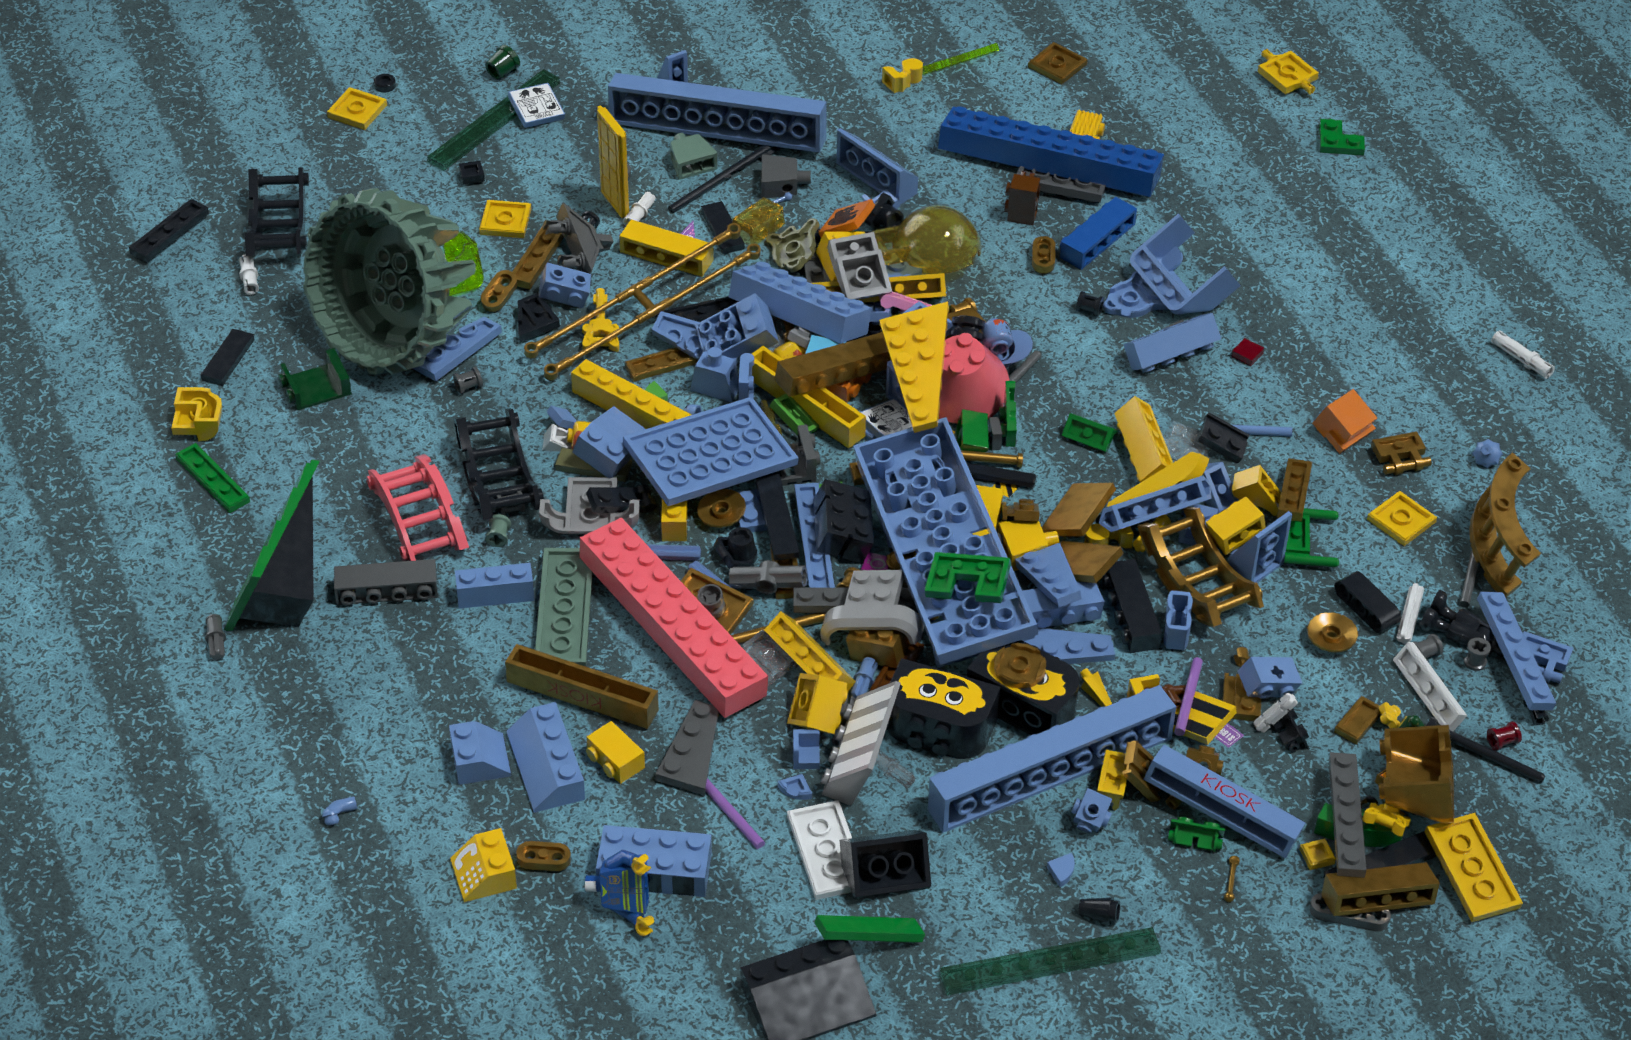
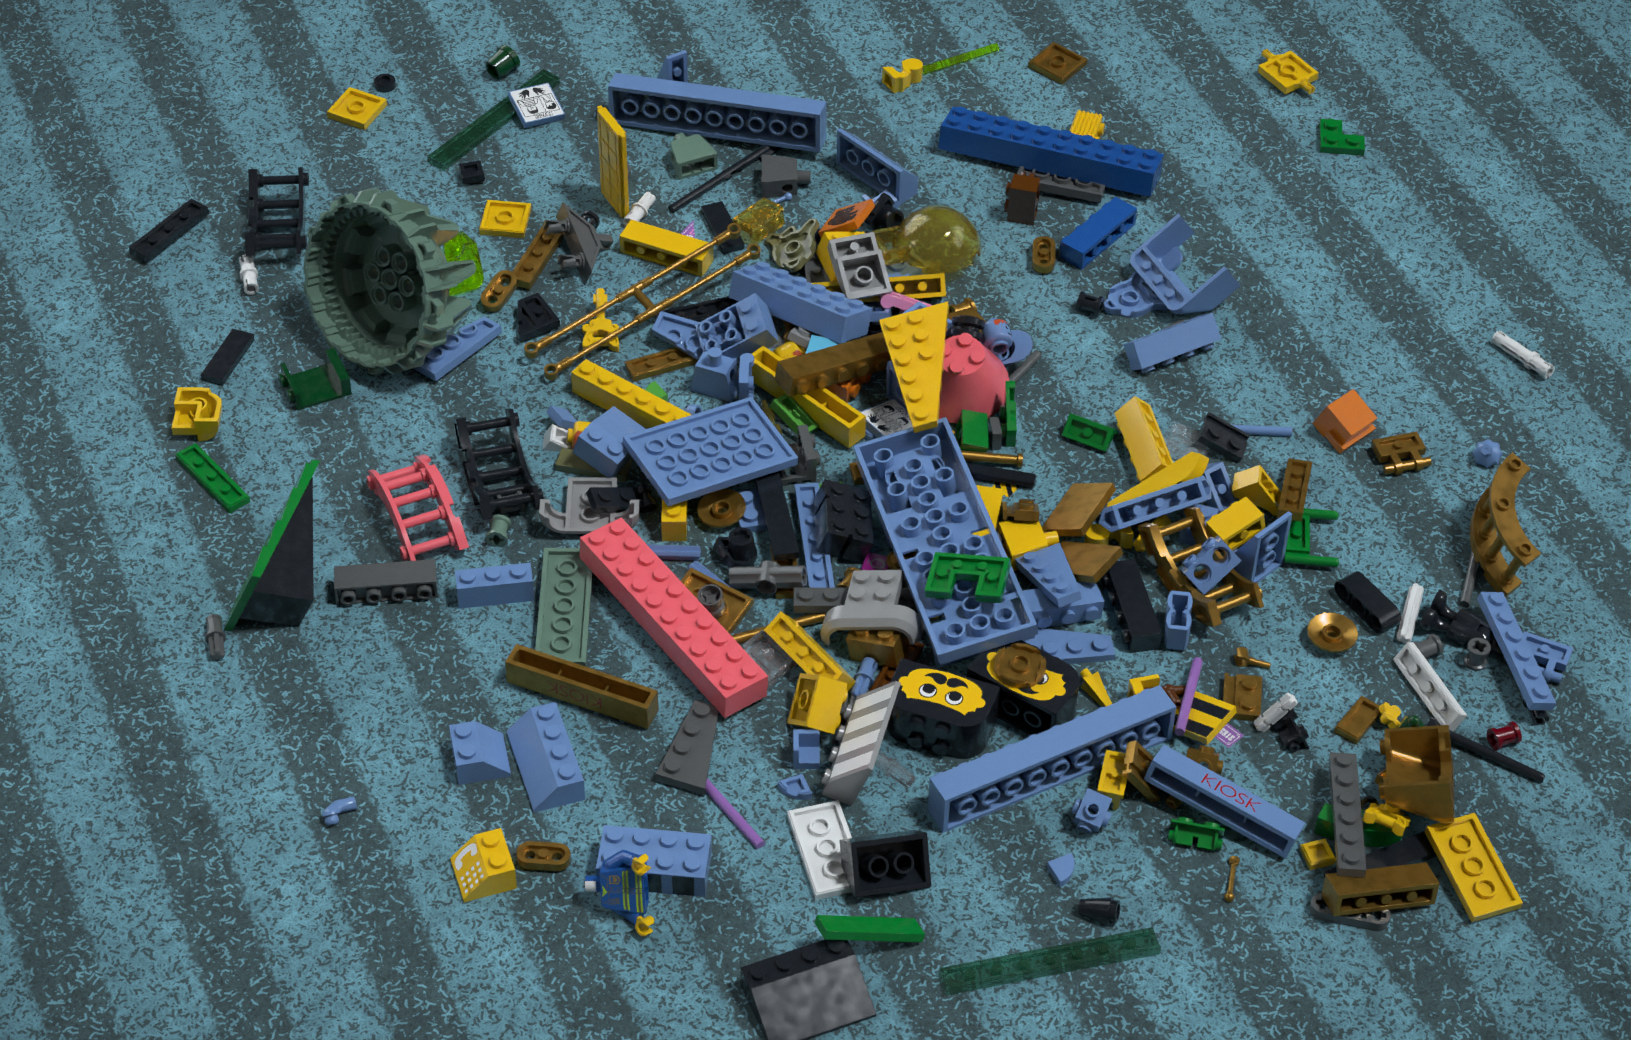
(459, 380): dark grey bush -> none
(564, 285): medium blue brick -> none
(615, 752): yellow brick -> none
(1214, 568): none -> medium blue brick
(1247, 352): dark red tile -> none
(1269, 676): medium blue brick -> none
(1401, 518): yellow tile -> none

